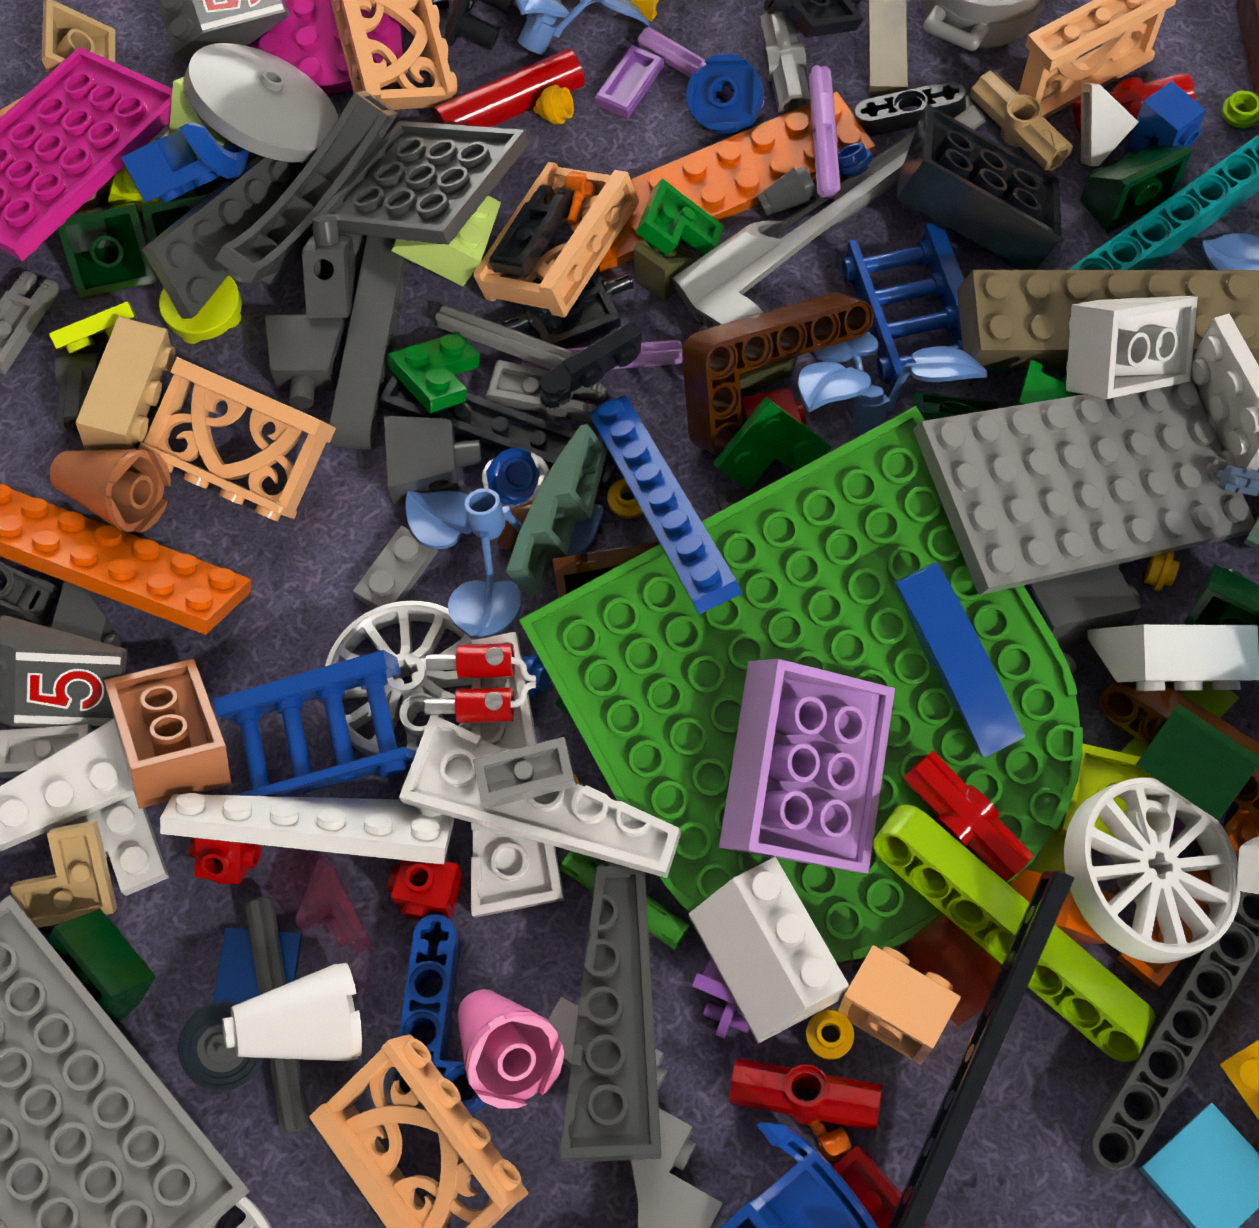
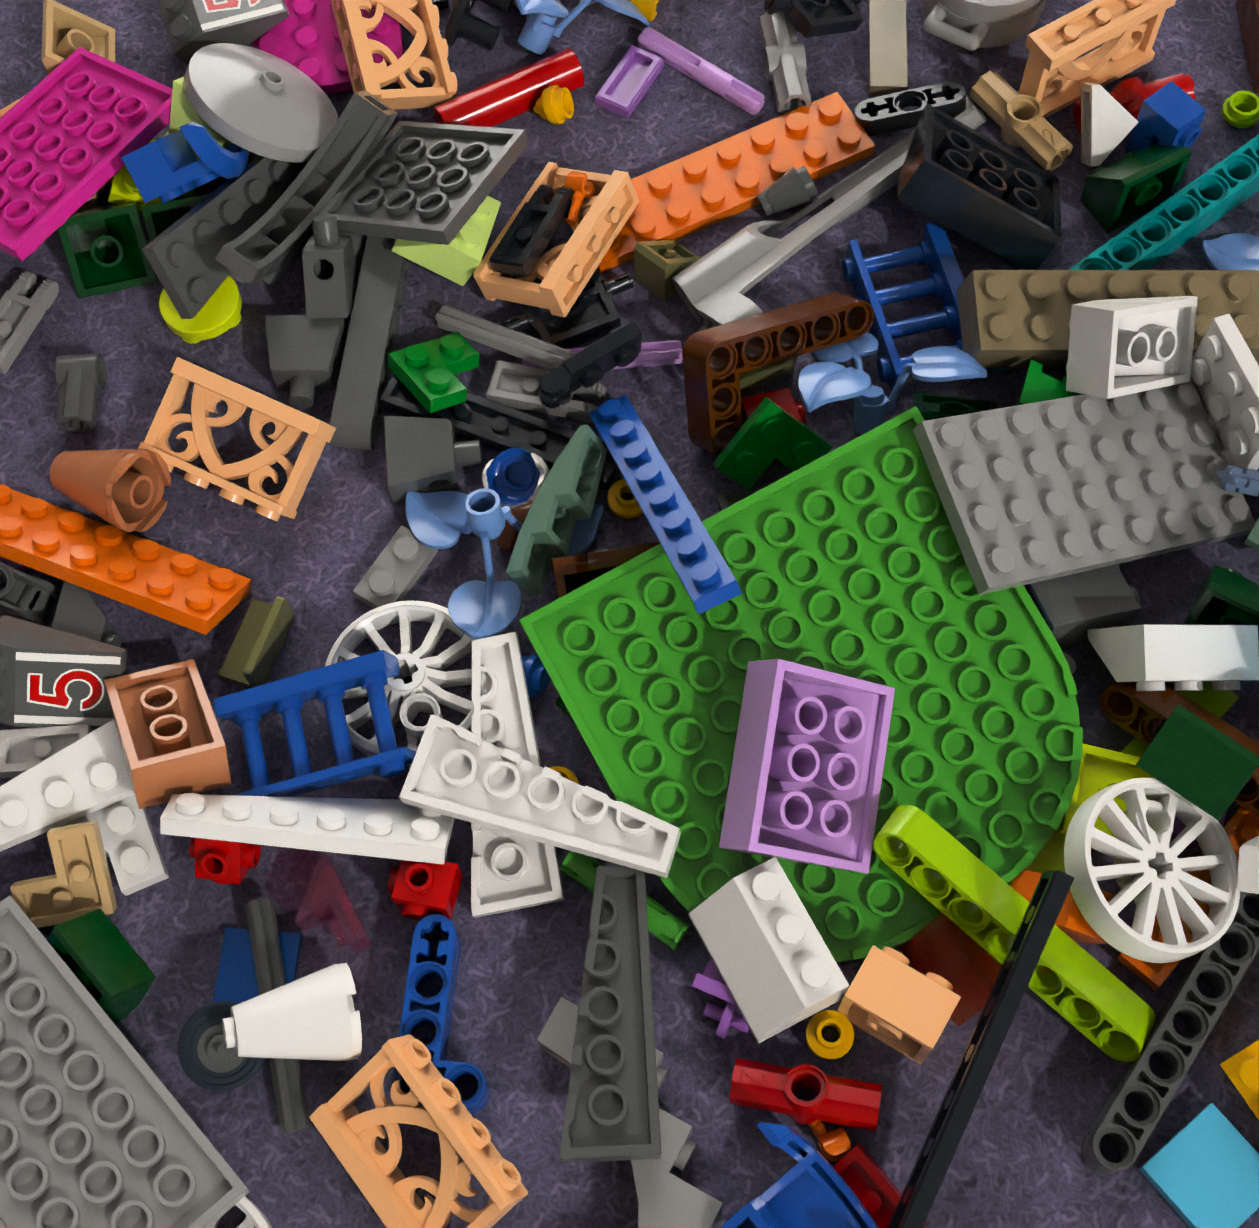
(80, 334): neon yellow plate -> none
(125, 386): tan slope -> none
(257, 643): none -> olive panel
(480, 703): red piece -> none
(507, 1049): bright pink cone -> none
(524, 773): light grey plate -> none
(675, 216): green plate -> none
(741, 109): blue plate -> none
(824, 132): lavender axle -> none
(854, 160): blue plate -> none
(959, 659): blue slope -> none
(967, 816): red piece -> none
(1161, 571): yellow plate -> none

